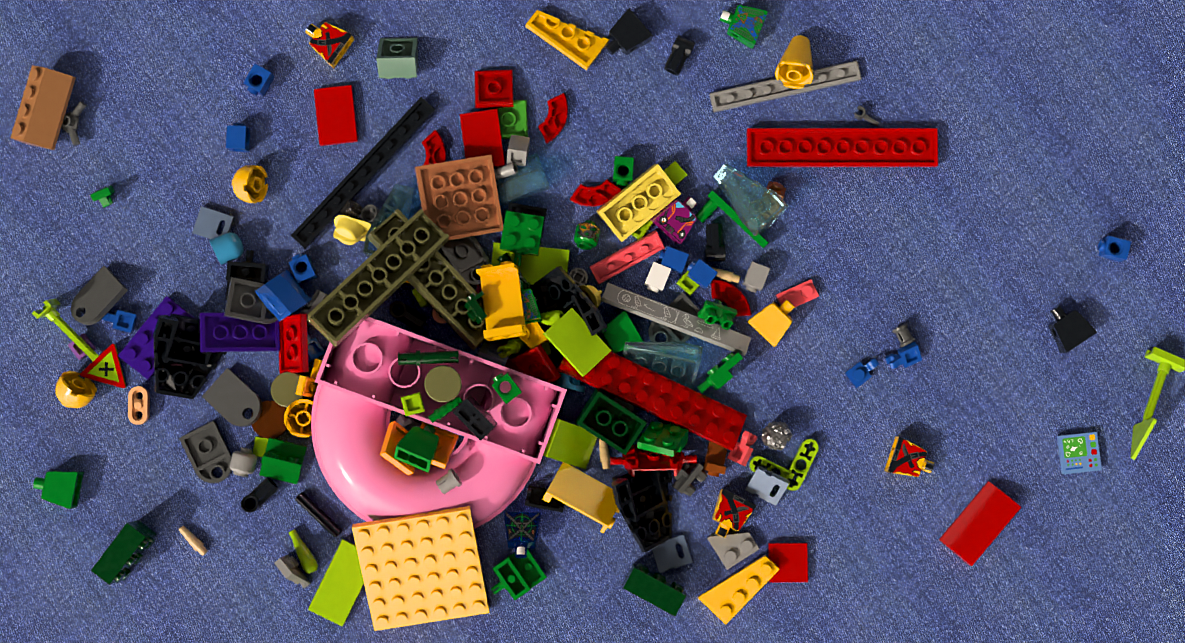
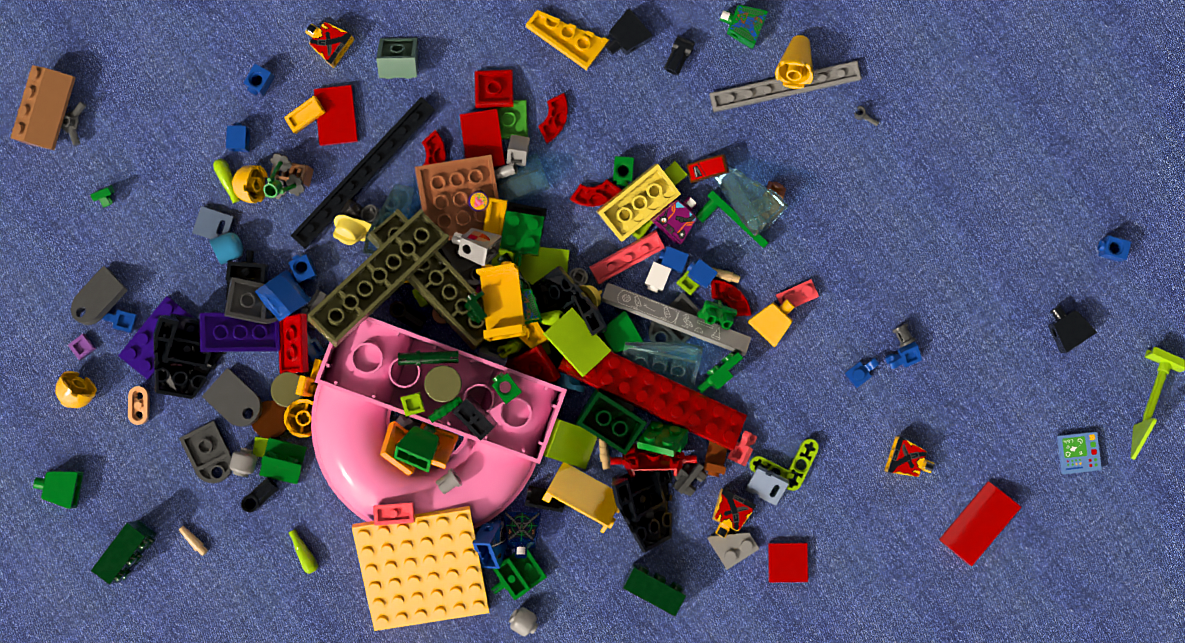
(104, 367): lime piece -> none
(225, 176): none -> lime piece
(276, 187): none -> plant
(289, 568): light grey wing -> none
(303, 172): none -> medium nougat slope
(304, 114): none -> yellow tile
(318, 514): black axle -> none
(339, 586): lime tile -> none
(394, 513): none -> coral plate
(477, 245): none -> light grey torso
(478, 201): none -> tile
(491, 544): none -> blue torso
(495, 215): none -> yellow tile
(523, 621): none -> light grey head
(587, 235): head -> none
(667, 556): sand blue piece -> none
(708, 168): none -> slope
(714, 239): black piece -> none
(733, 593): yellow wing -> none
(755, 277): light grey brick -> none
(776, 435): flat silver piece -> none
(842, 147): red plate -> none

